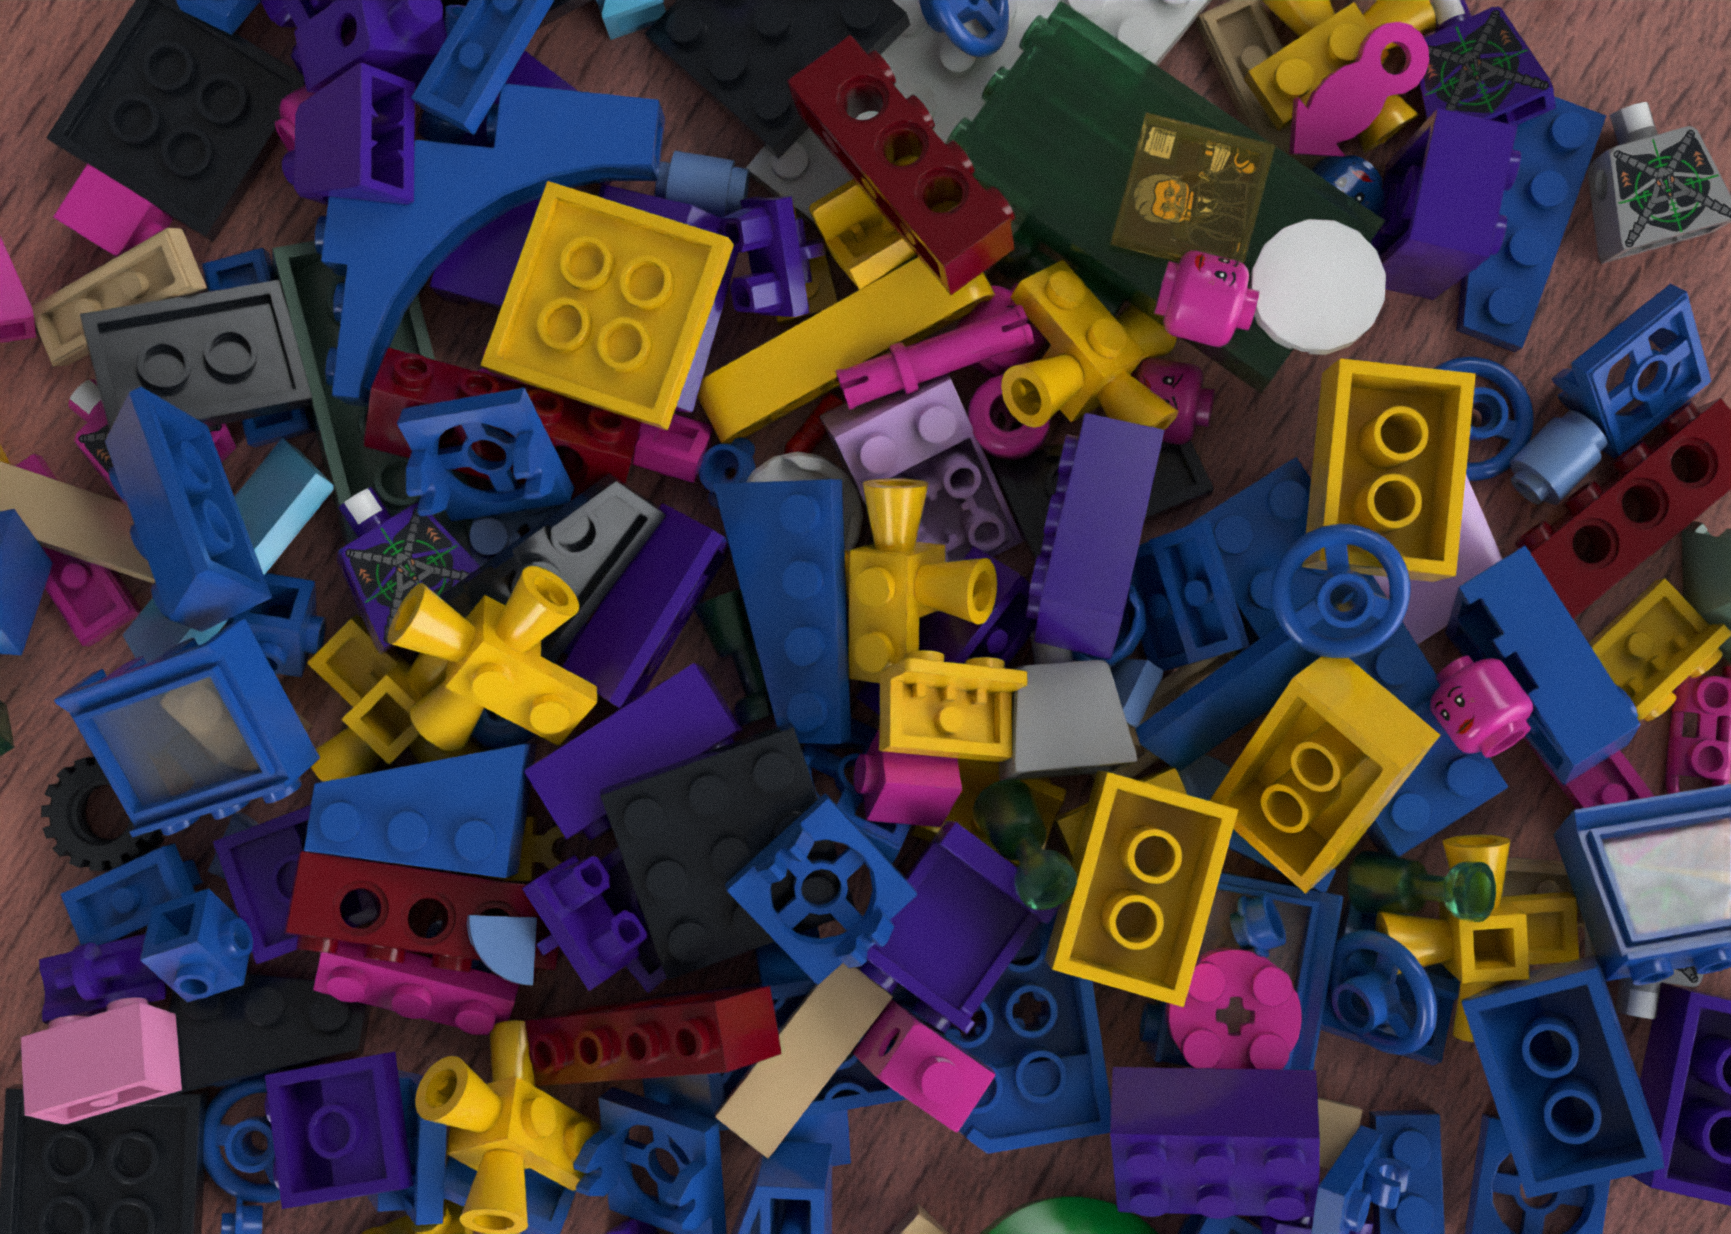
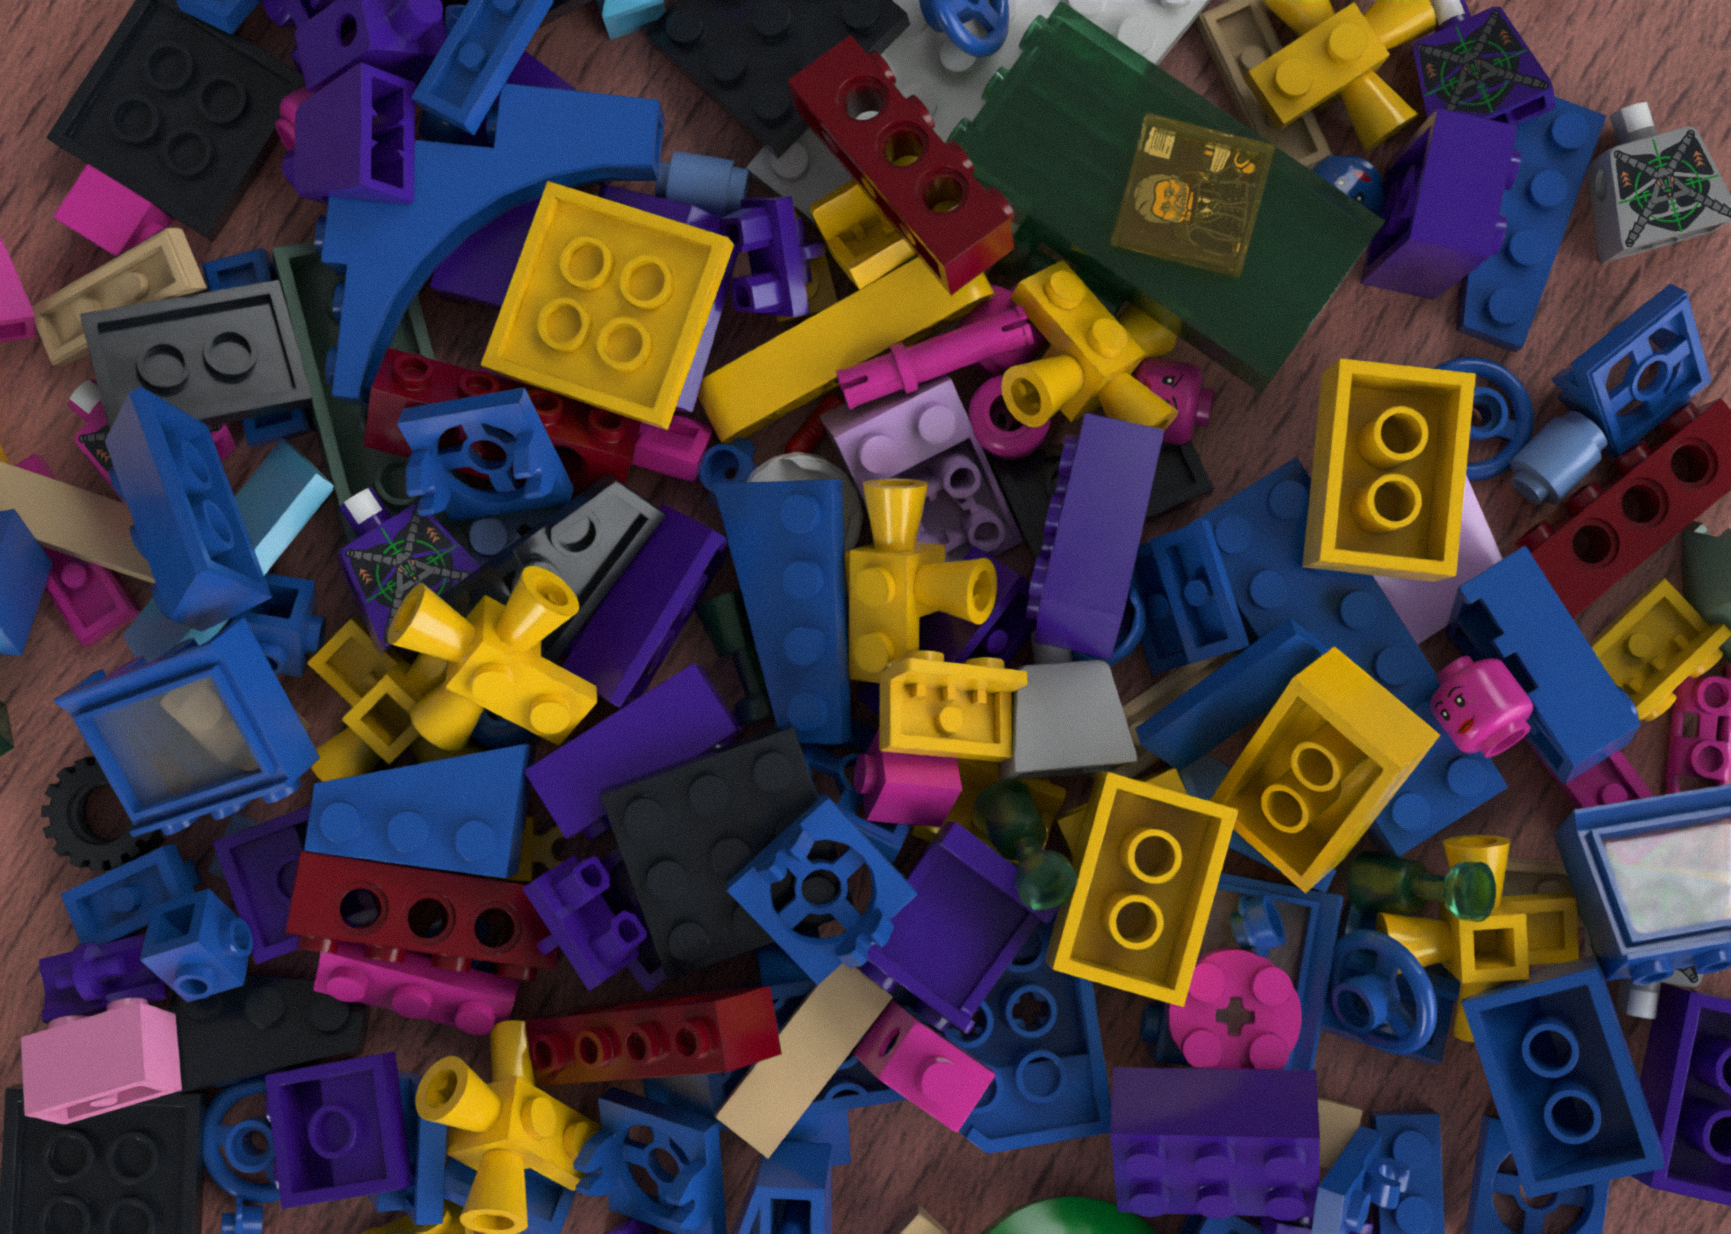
(505, 945): medium blue tile -> none
(1135, 685): medium blue tile -> none
(1206, 298): dark pink head -> none
(1317, 286): white tile -> none
(1351, 613): blue piece -> none
(1356, 92): dark pink brick -> none

